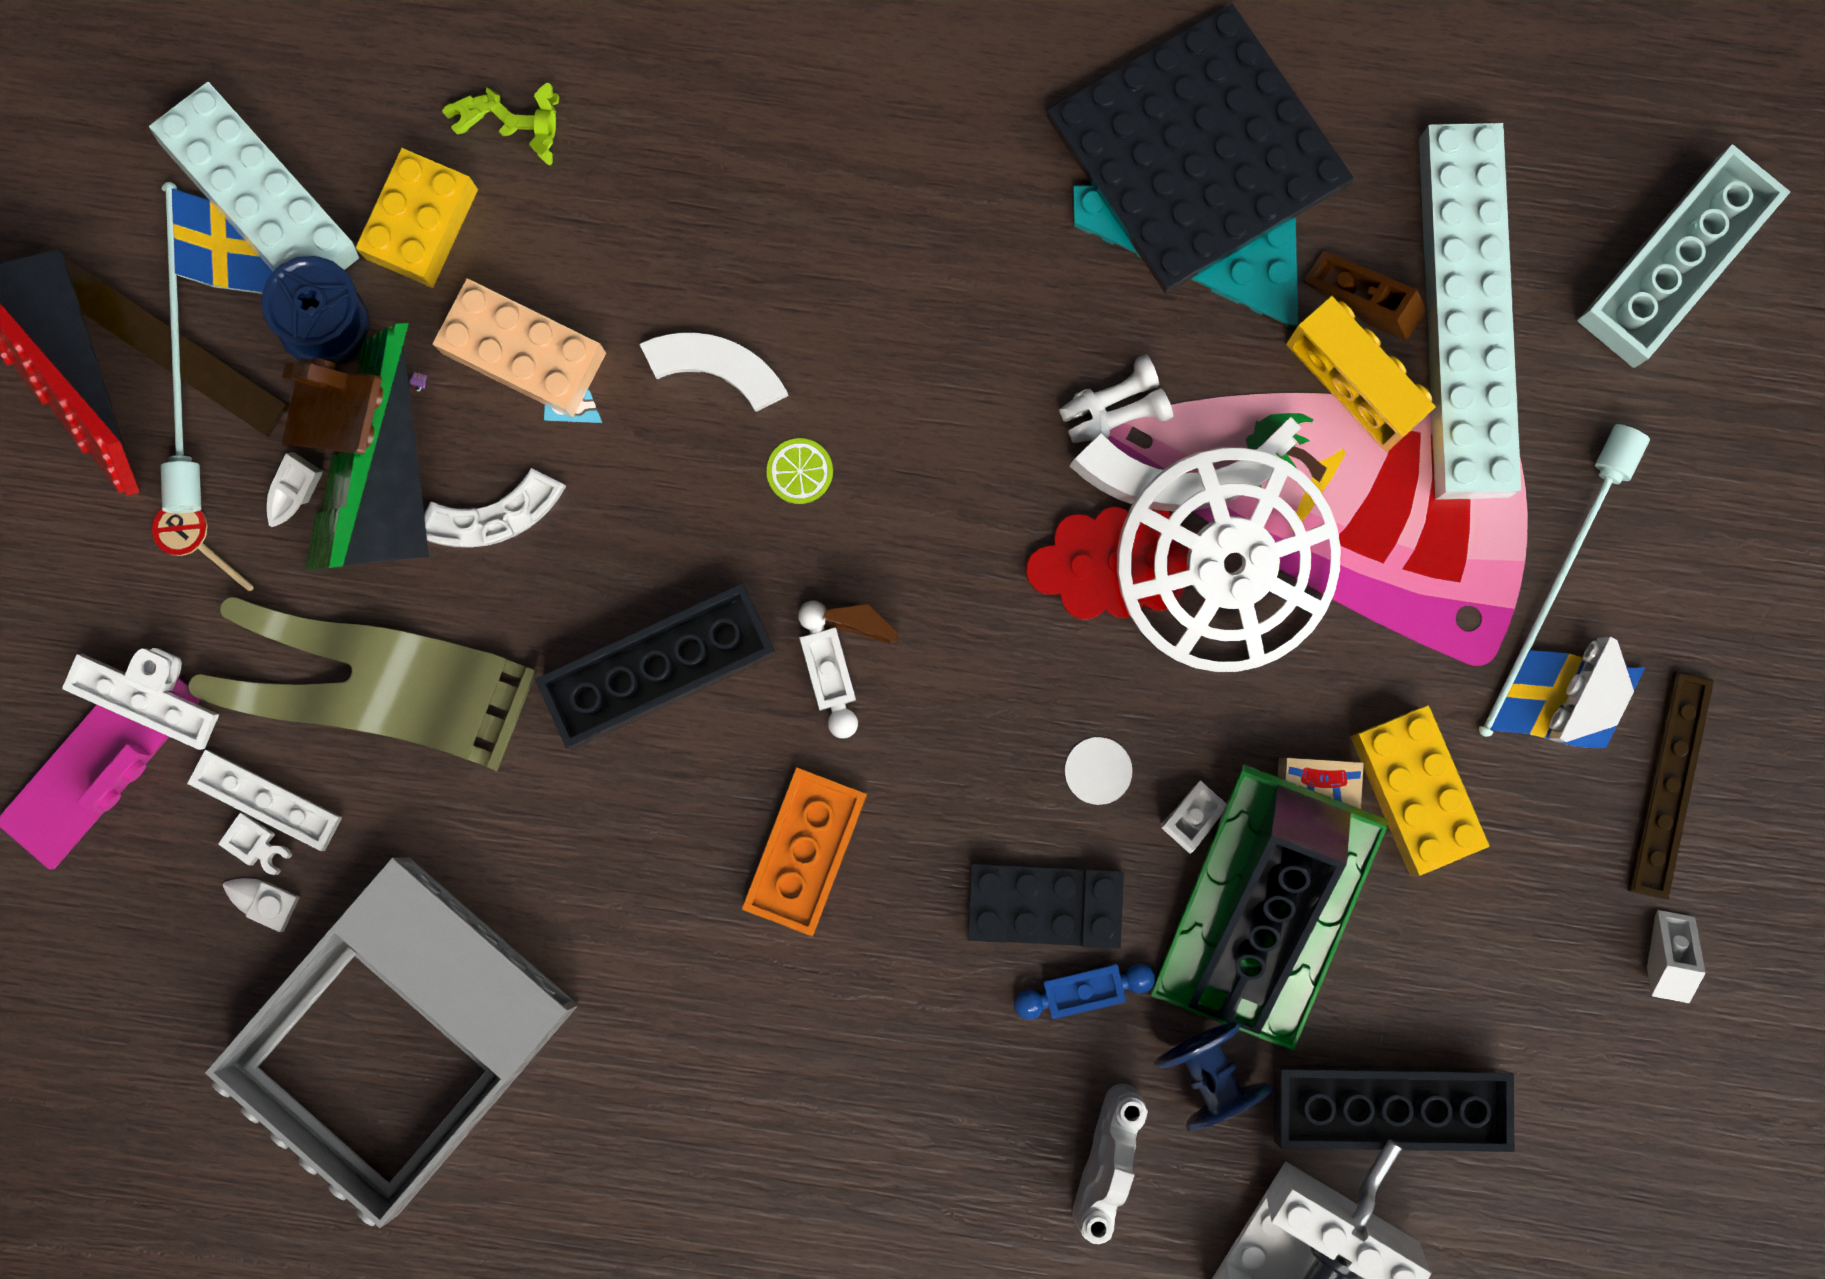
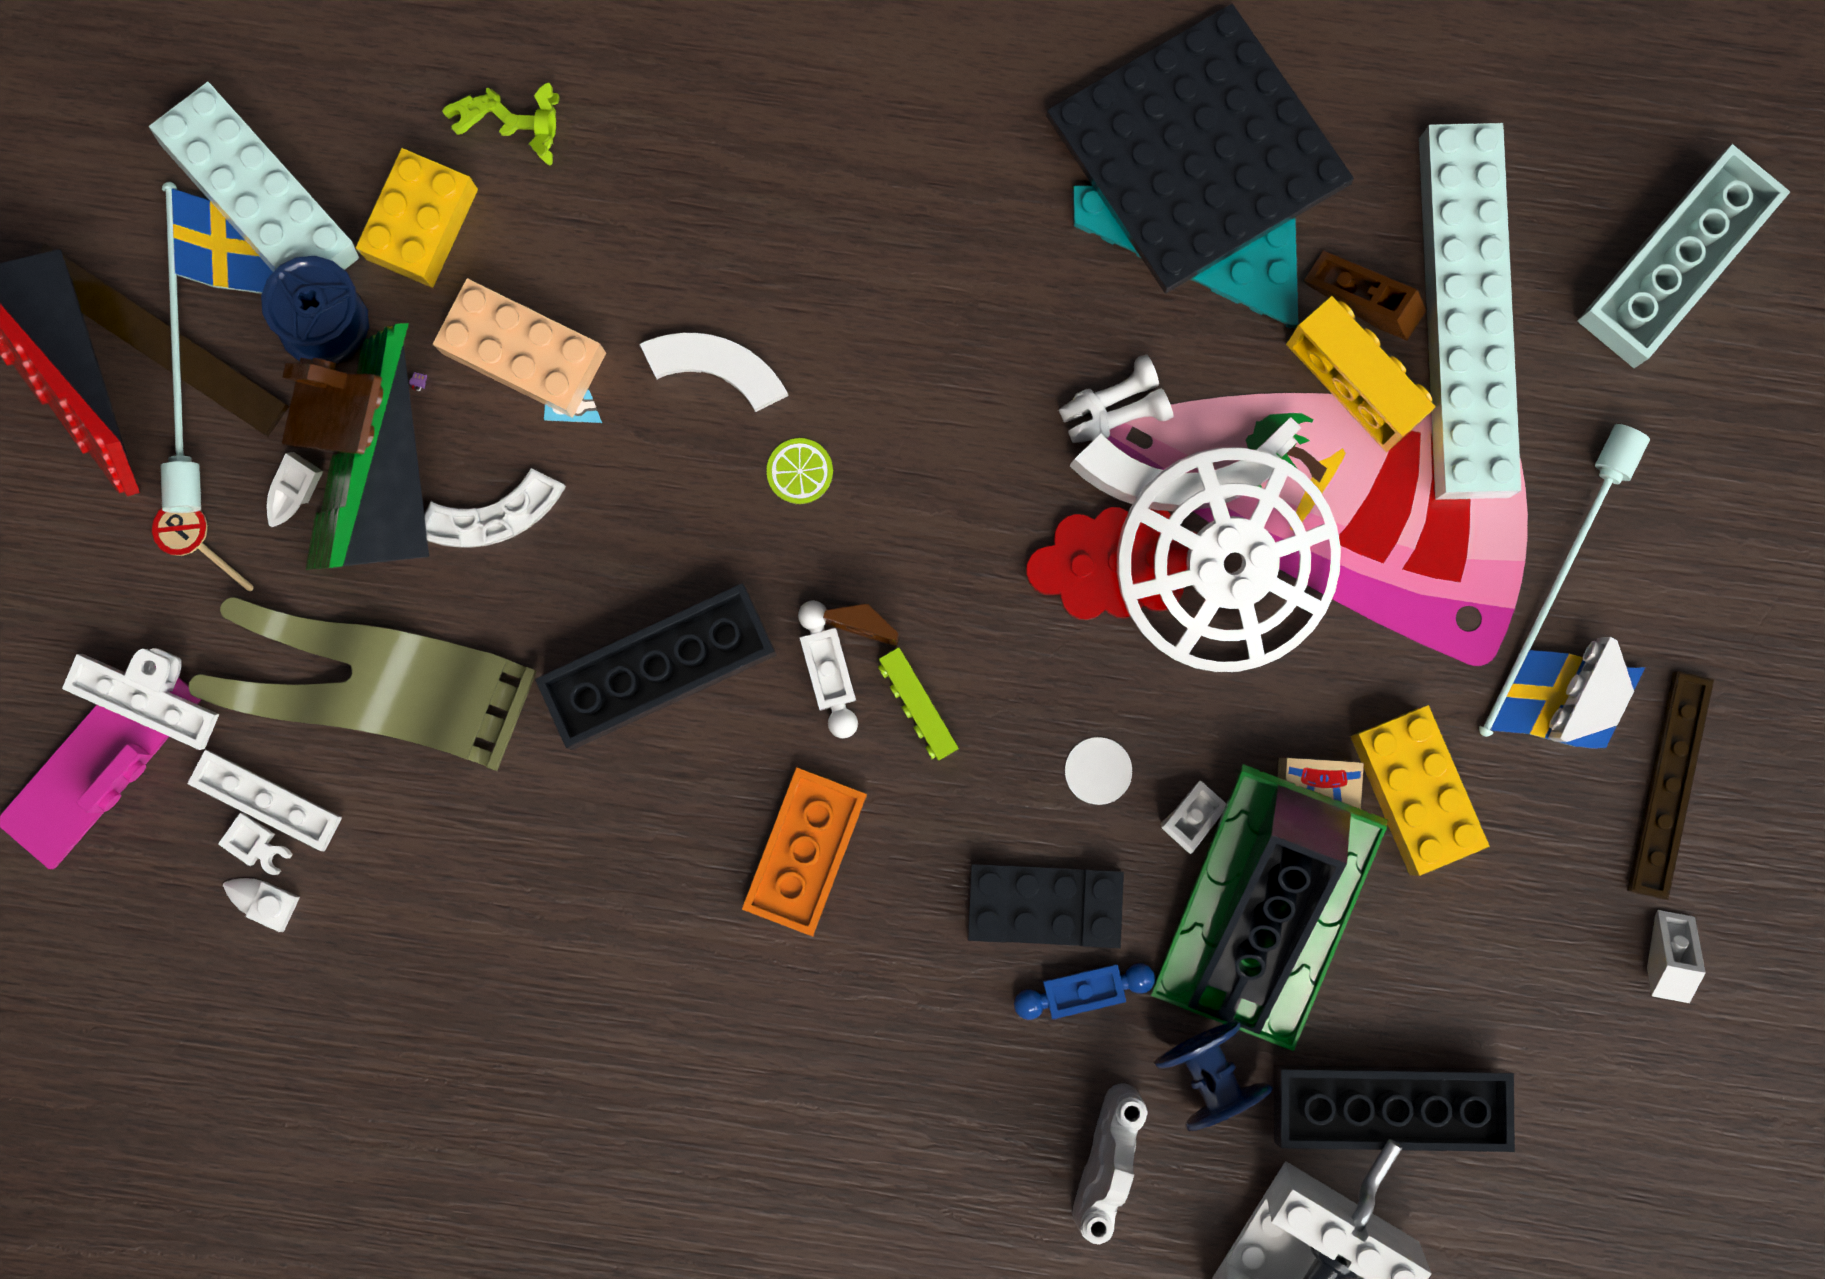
(449, 972): light grey panel -> none
(917, 705): none -> lime piece

